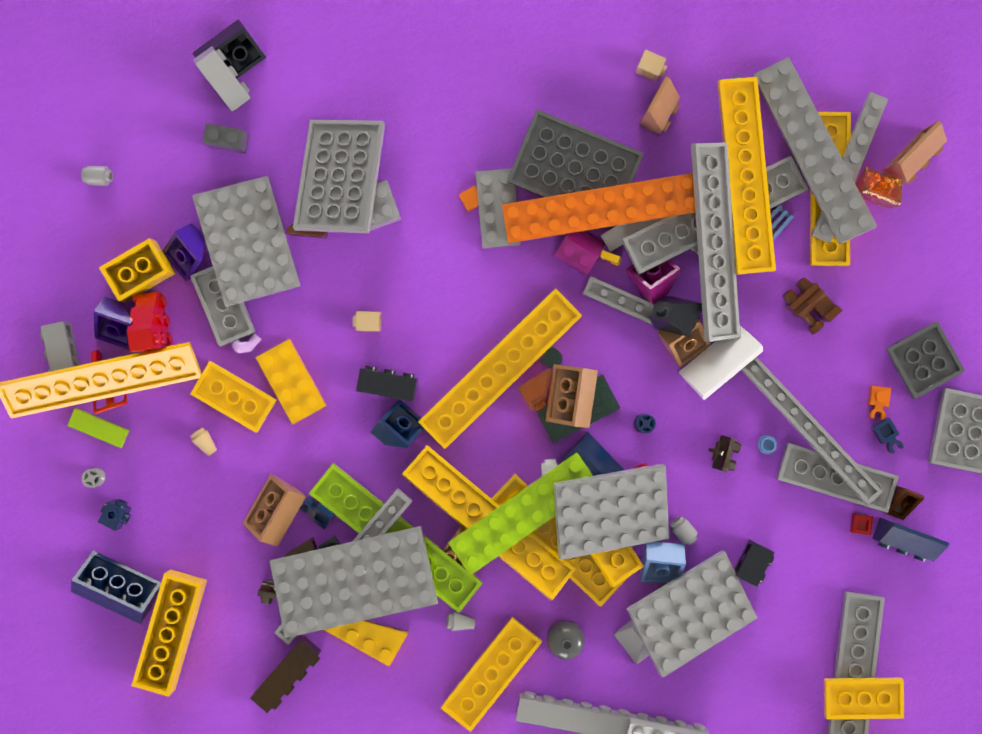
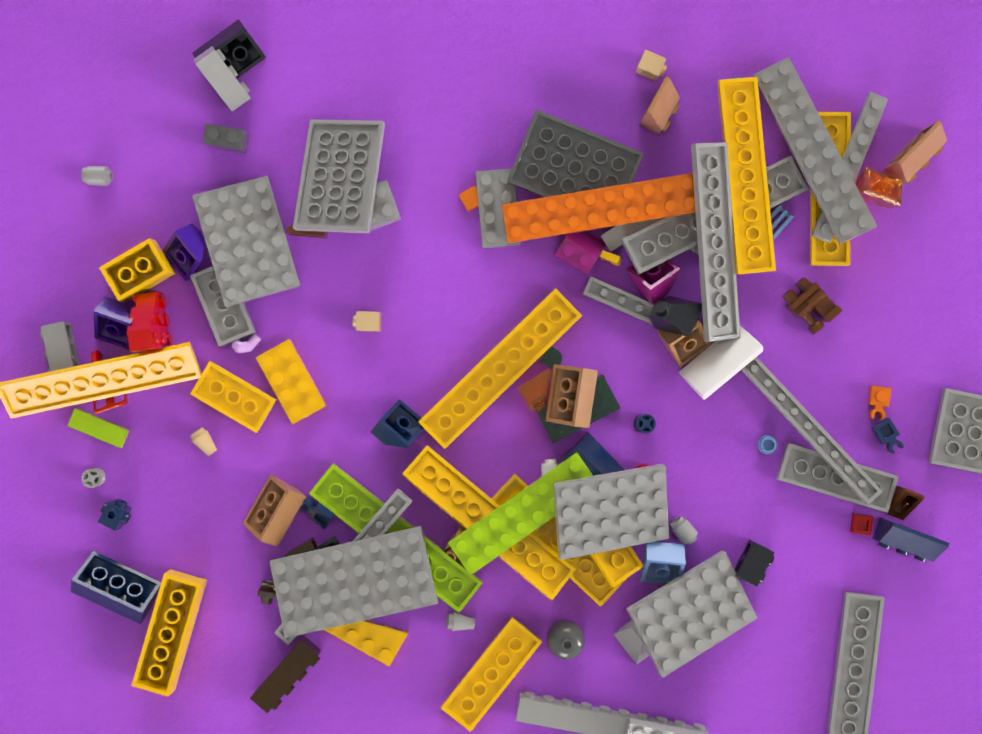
(387, 383): black brick -> none
(723, 453): dark brown hips -> none
(864, 698): yellow plate -> none
(925, 360): dark grey plate -> none

